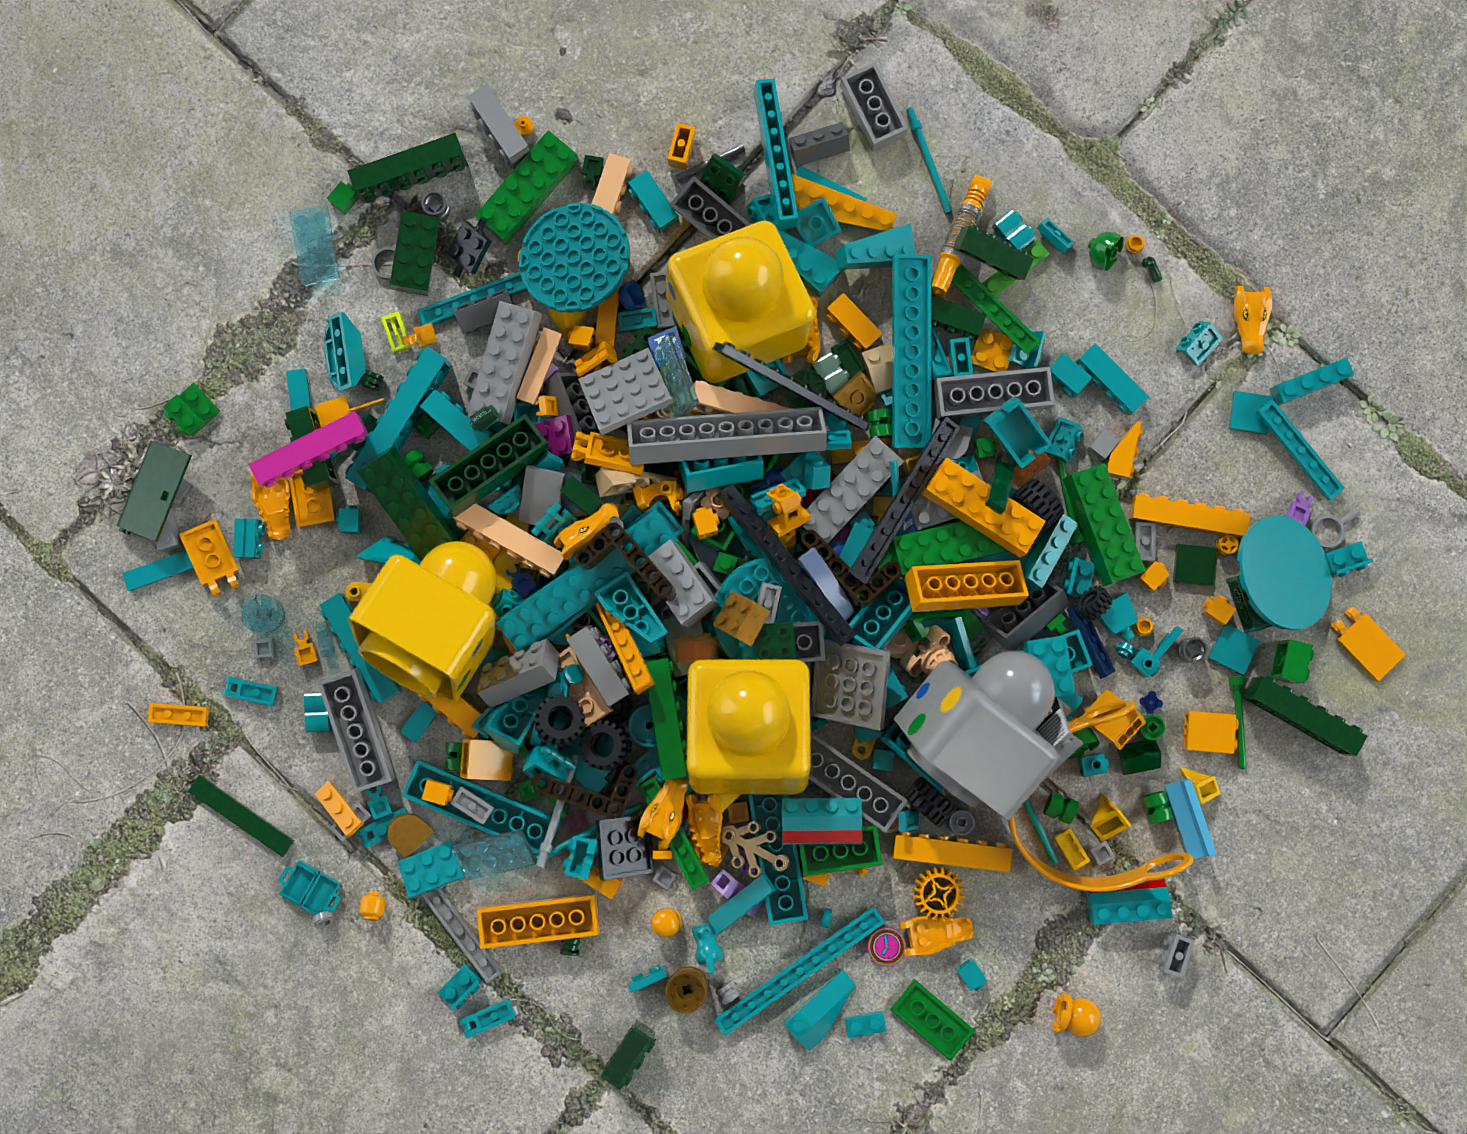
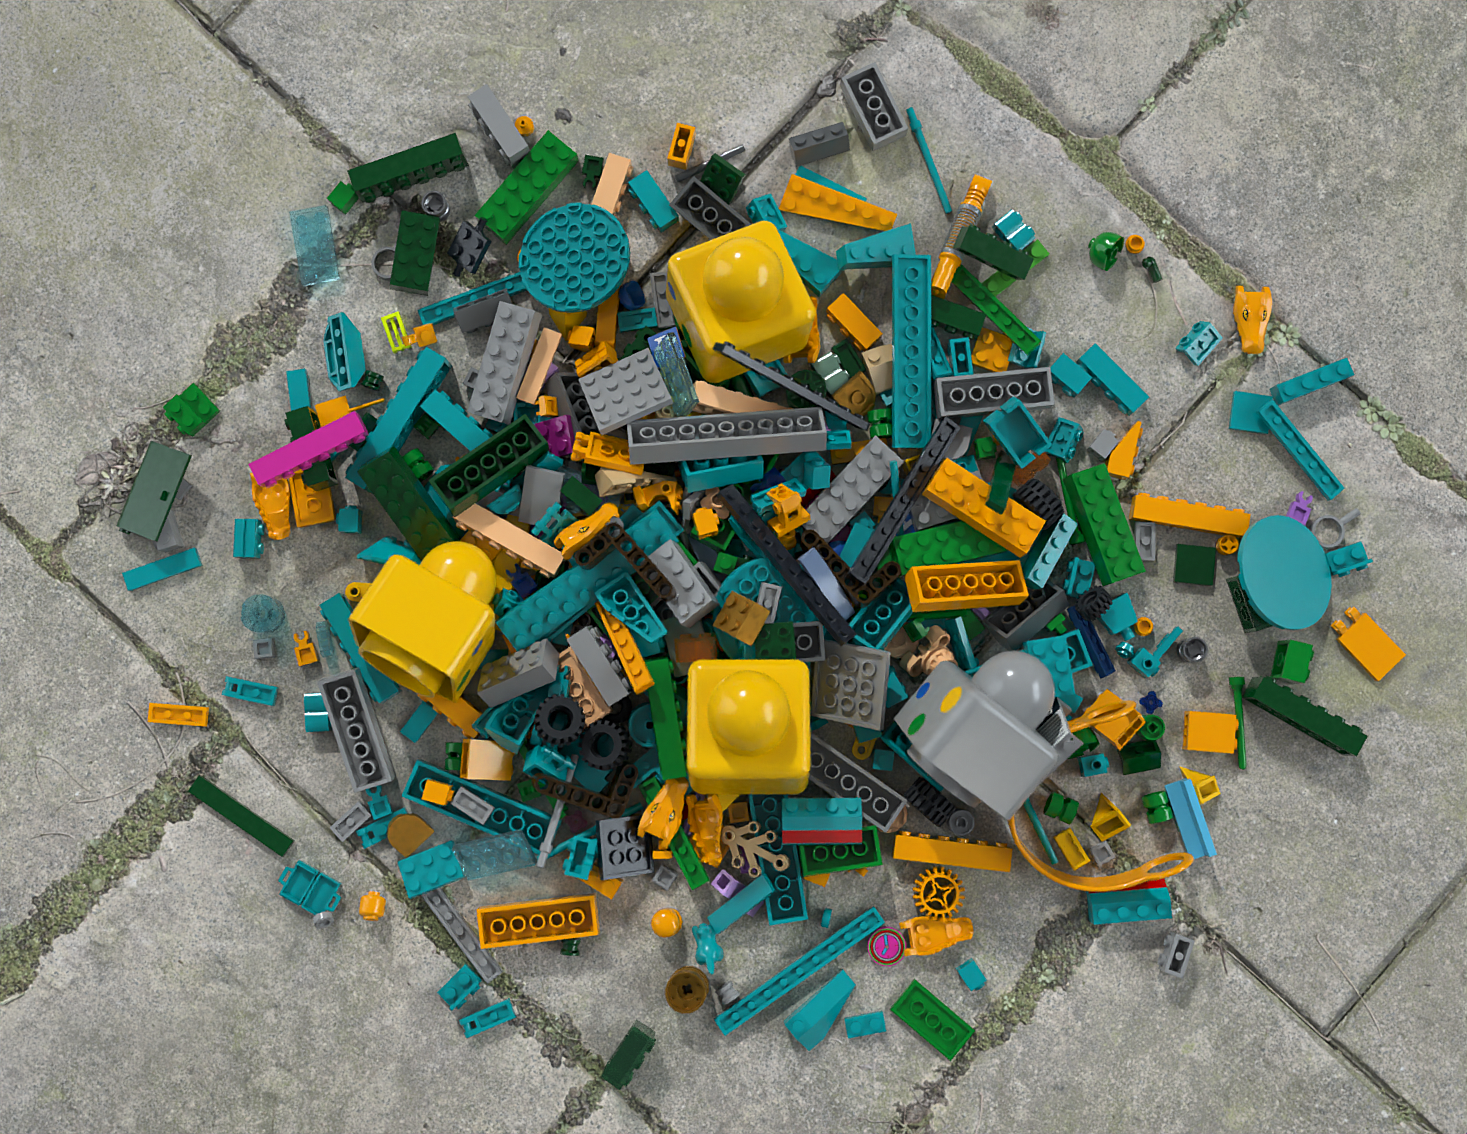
(210, 555): light orange tile -> none
(339, 809): light orange plate -> none
(484, 418): clear green brick -> none
(572, 674): teal tile -> none
(639, 981): teal plate -> none
(775, 154): teal brick -> none
(817, 222): teal plate -> none
(908, 820): teal plate -> none
(1054, 234): teal plate -> none
(1078, 1015): light orange tile -> none
(1154, 576): light orange brick -> none
(1218, 609): light orange brick -> none
(1234, 649): teal tile -> none

